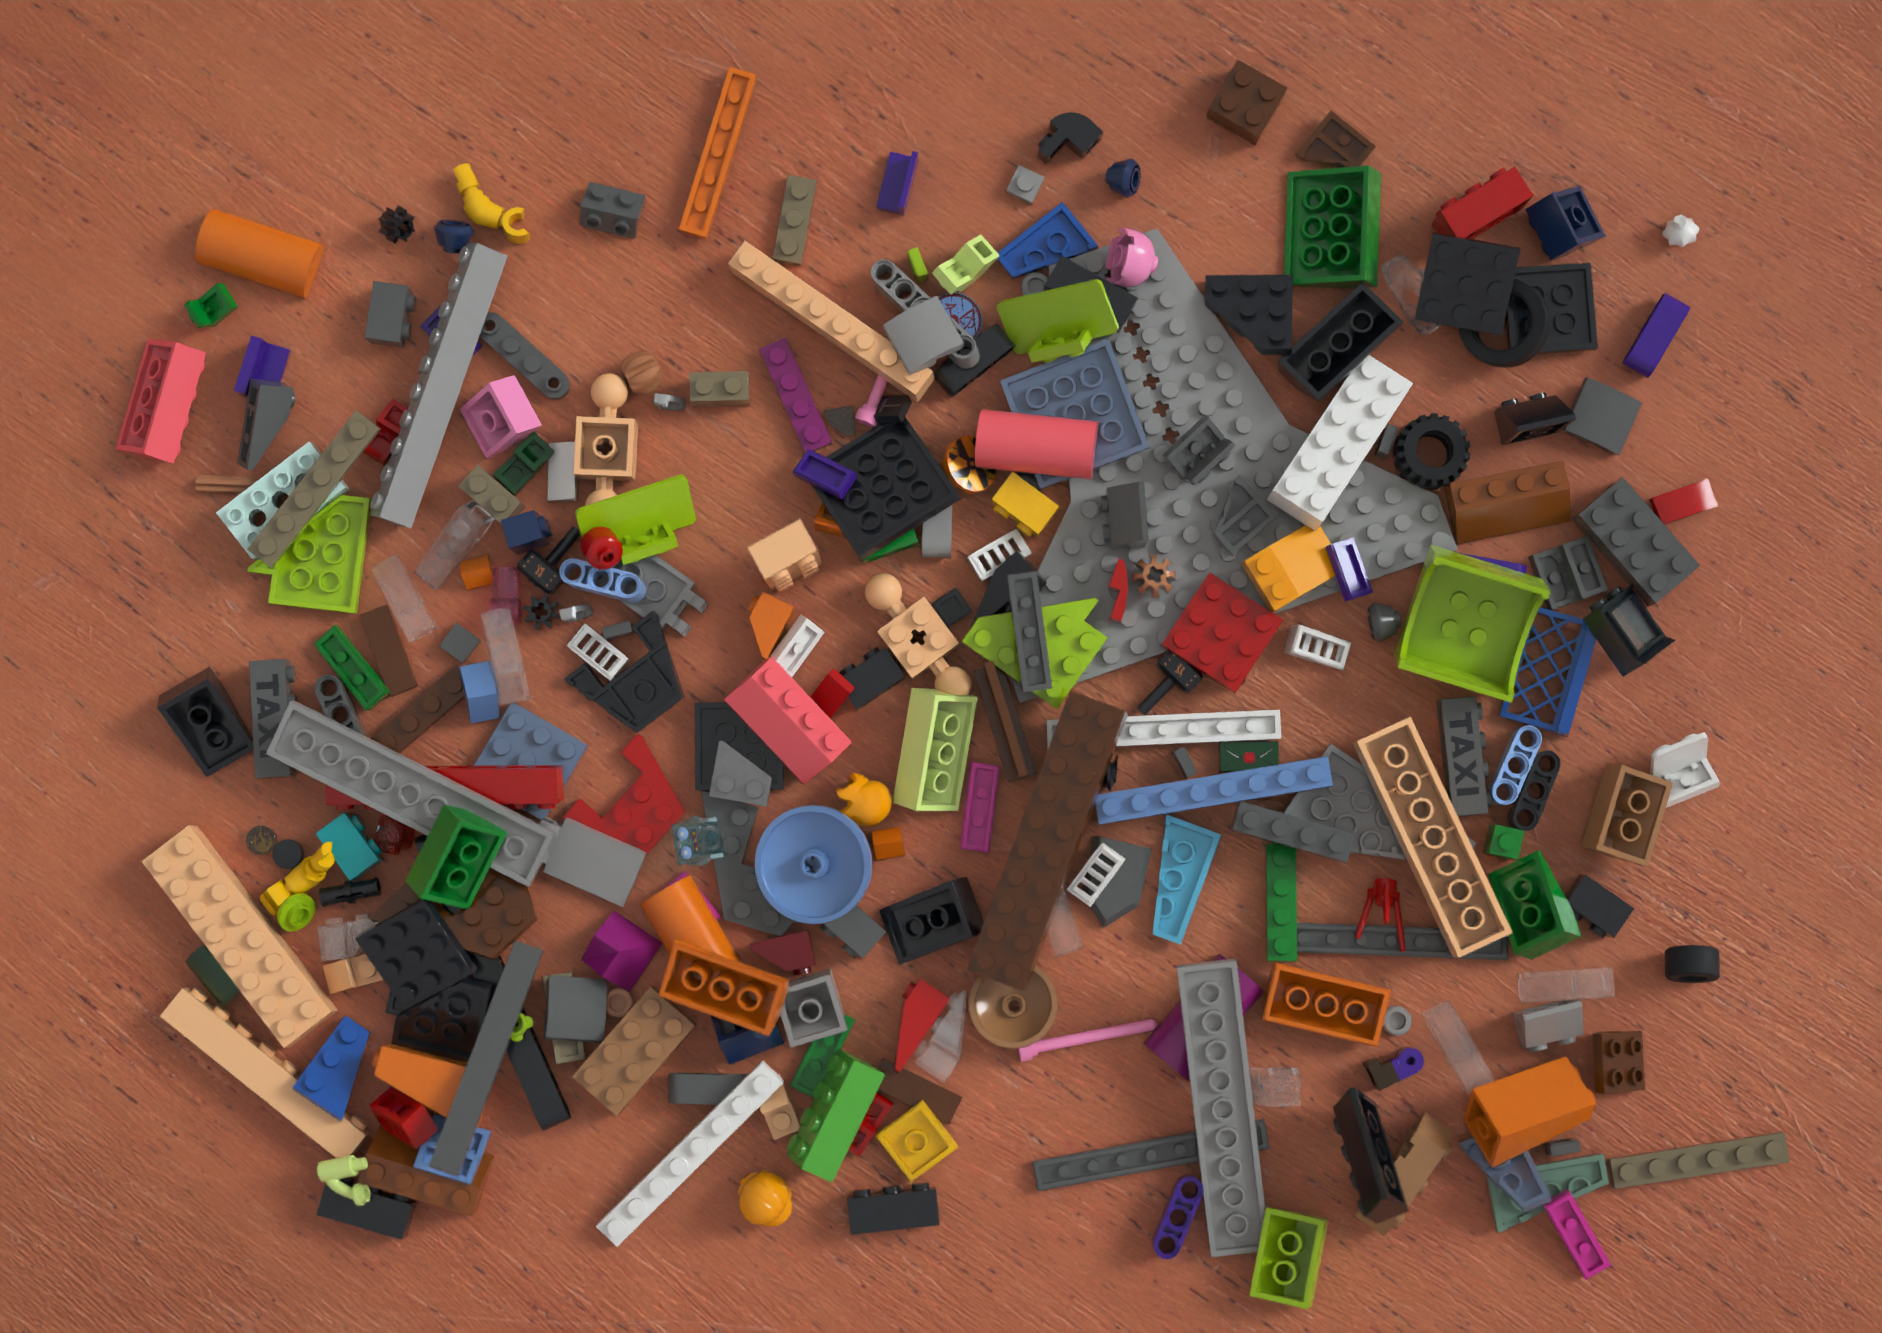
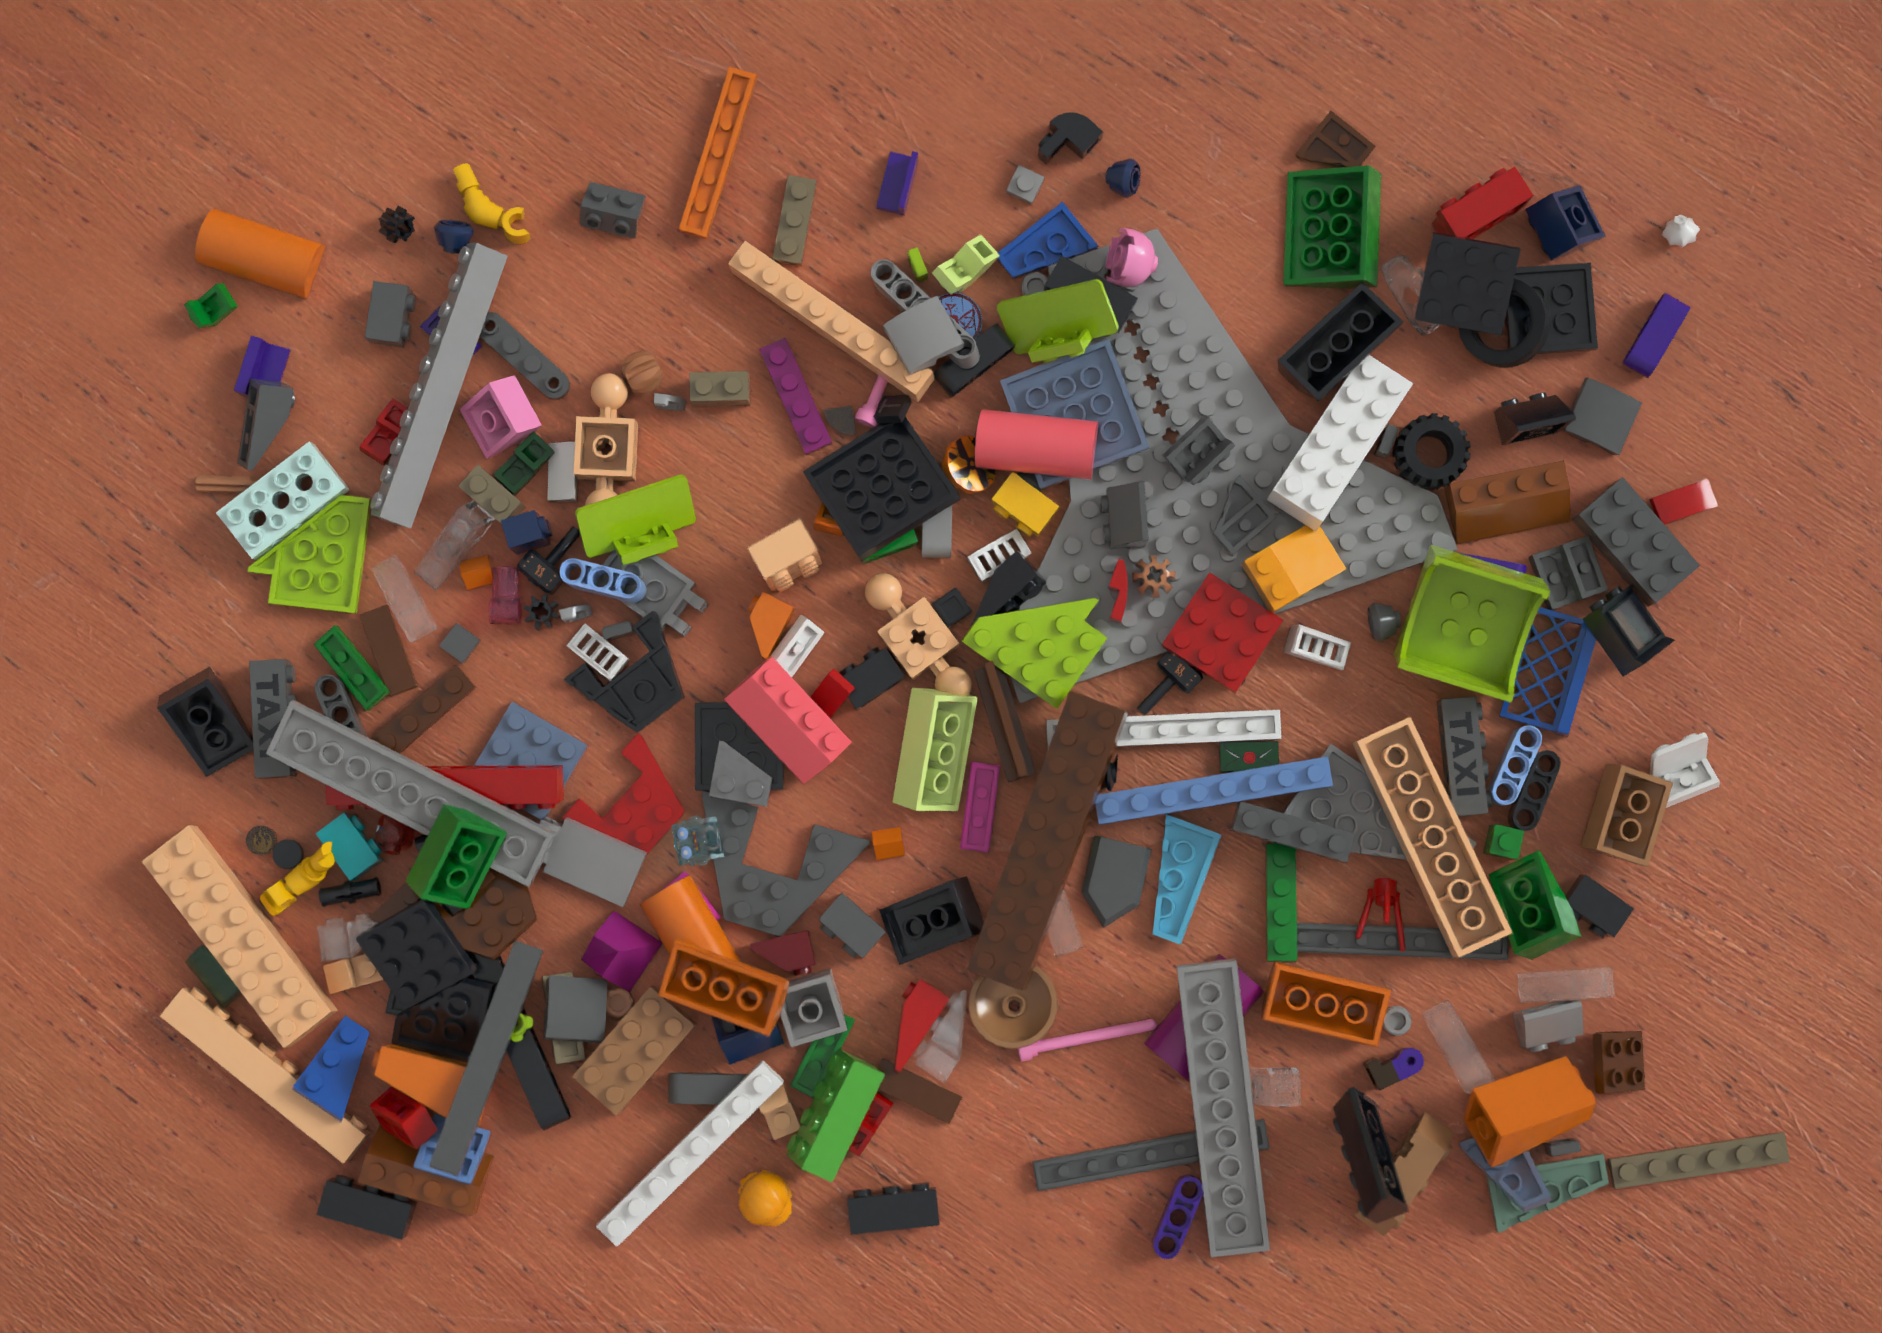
(161, 400): coral slope -> none
(296, 912): lime piece -> none
(314, 489): dark tan plate -> none
(335, 1169): yellowish green plant -> none
(480, 692): medium blue slope -> none
(505, 656): clear slope -> none
(601, 548): red head -> none
(813, 864): medium blue dish -> none
(825, 474): dark purple tile -> none
(867, 800): light orange hair -> none
(916, 1140): yellow tile -> none
(1029, 631): dark grey plate -> none
(1112, 855): white slope -> none
(1184, 762): dark grey tile -> none
(1246, 102): reddish brown brick -> none
(1255, 308): black plate -> none
(1289, 1257): lime slope -> none
(1349, 569): dark purple tile -> none
(1576, 1234): dark pink tile -> none
(1692, 964): black tyre -> none

